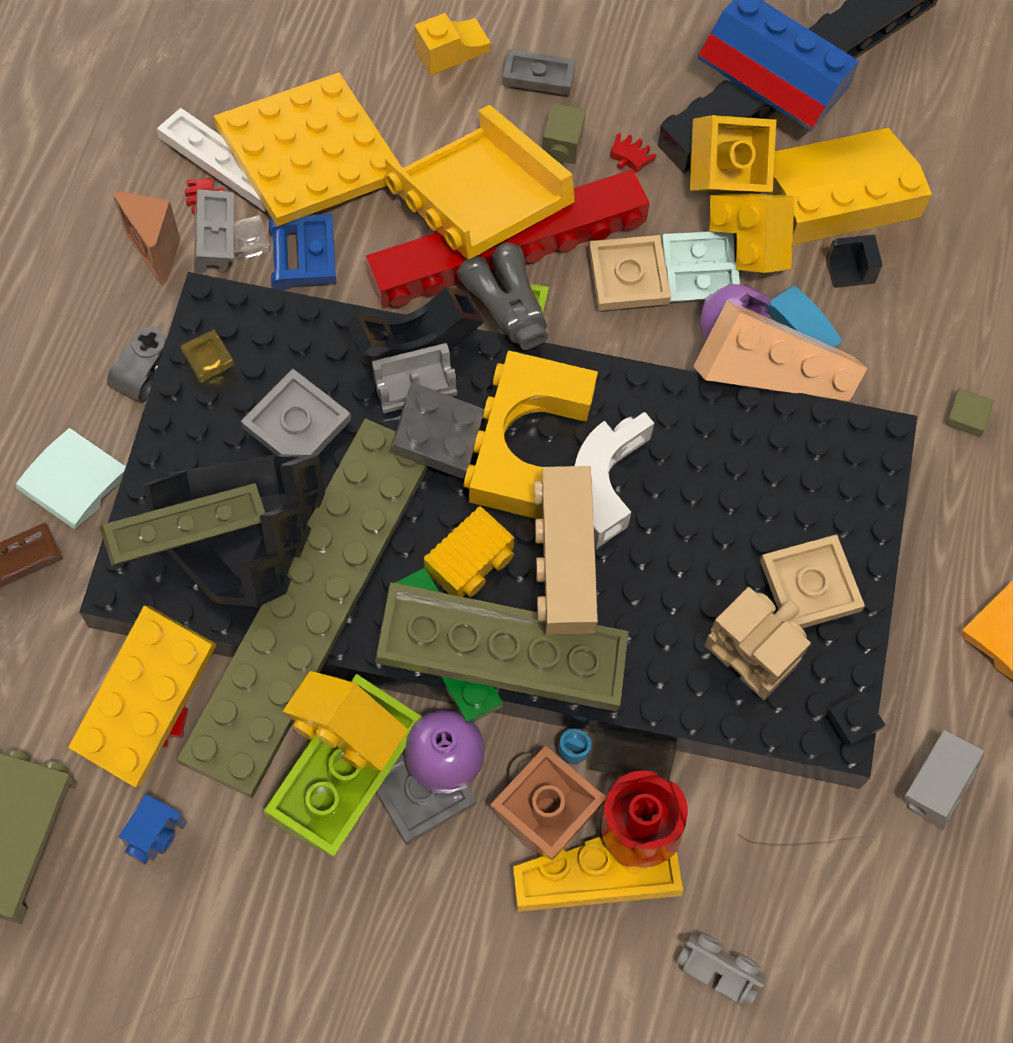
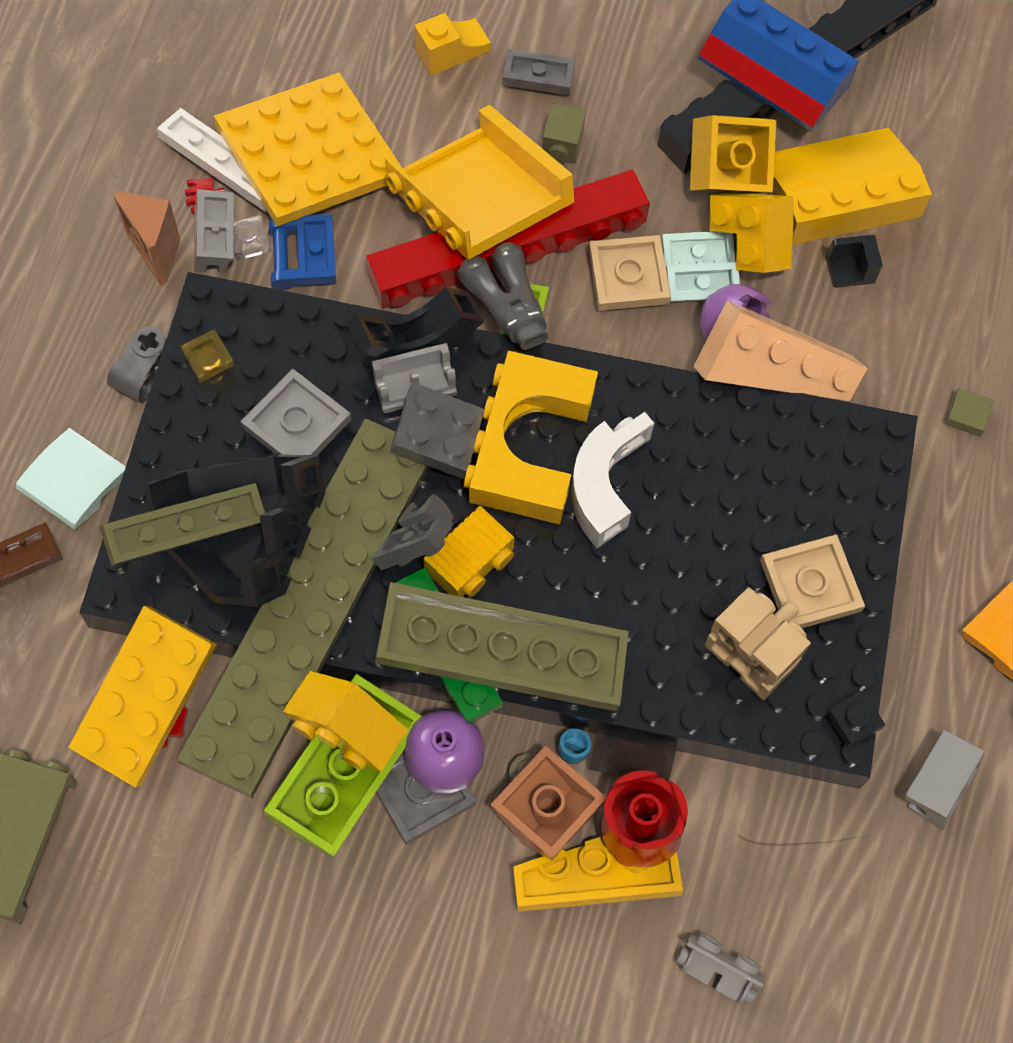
(150, 829): blue brick -> none
(420, 534): none -> dark grey plate
(567, 549): tan brick -> none
(630, 154): red piece -> none
(801, 314): dark azure slope -> none

